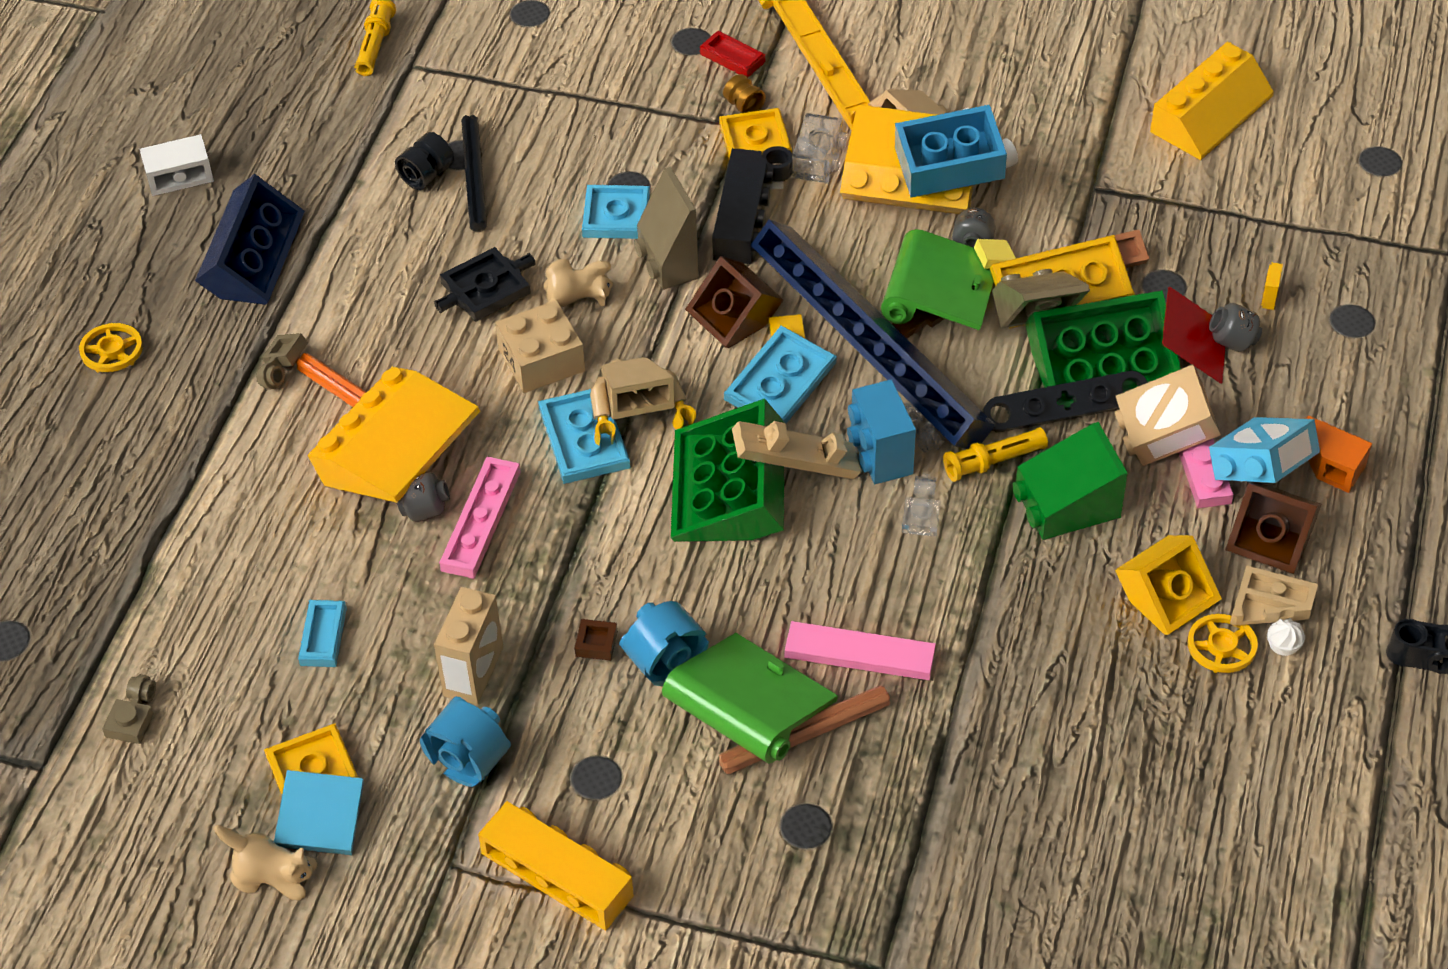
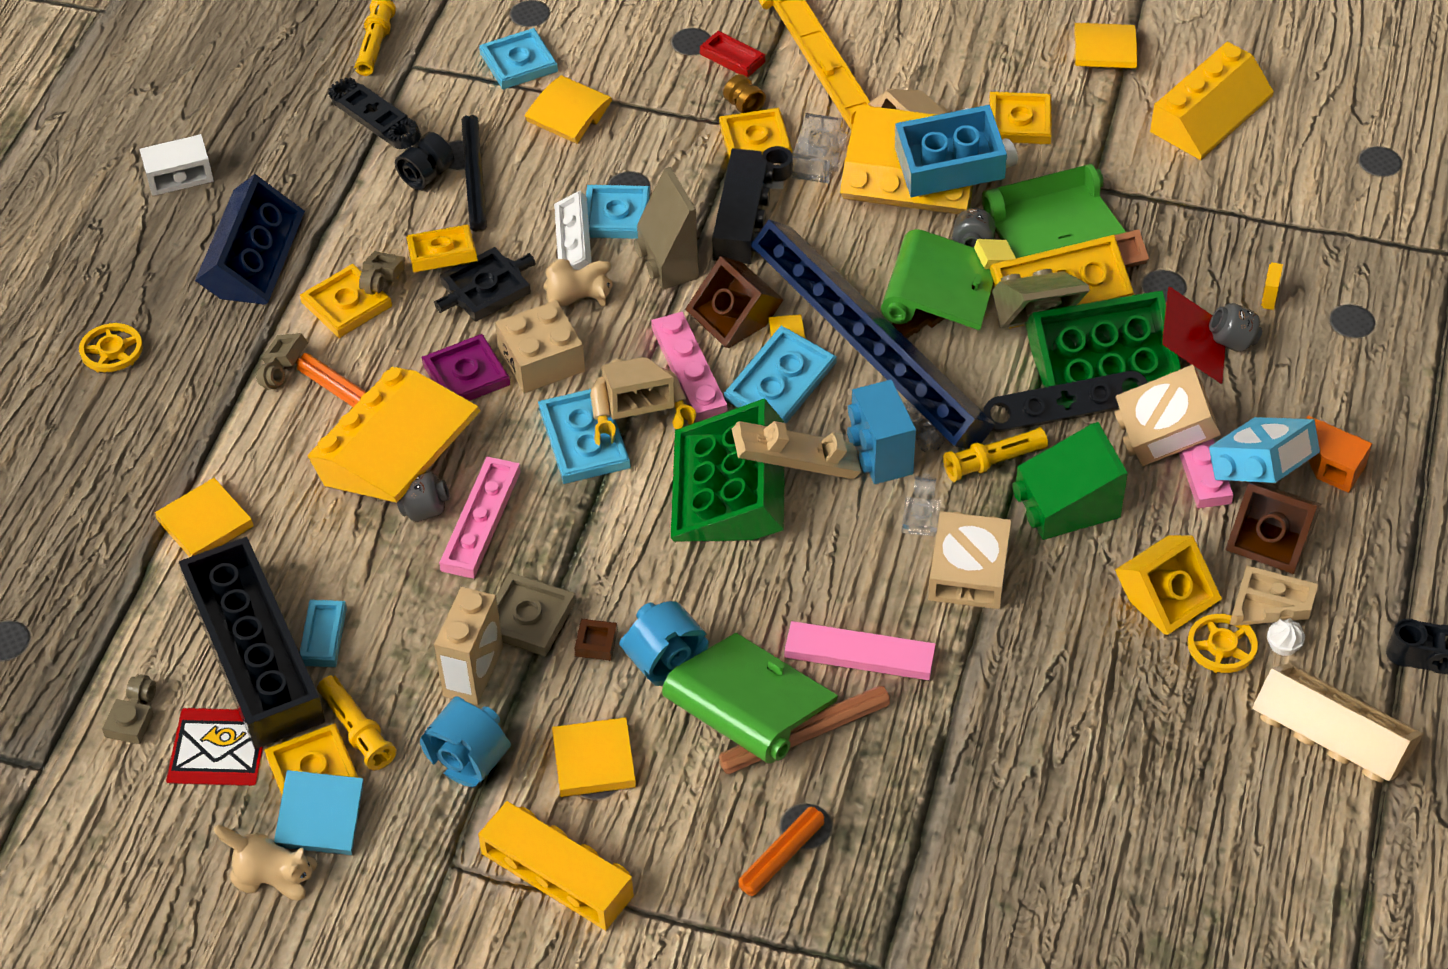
(204, 518): none -> yellow tile
(213, 749): none -> sticker
(251, 643): none -> black brick
(341, 302): none -> yellow tile
(363, 732): none -> yellow pin
(375, 113): none -> black piece
(379, 269): none -> dark tan plate
(441, 248): none -> yellow plate
(467, 368): none -> magenta tile
(518, 58): none -> medium azure tile
(532, 612): none -> dark tan plate
(567, 108): none -> yellow slope
(573, 230): none -> white tile
(593, 757): none -> yellow tile
(689, 365): none -> bright pink plate
(781, 851): none -> orange axle
(969, 560): none -> tan brick
(1022, 116): none -> yellow tile
(1051, 211): none -> bright green door
(1105, 45): none -> yellow slope
(1337, 722): none -> slope

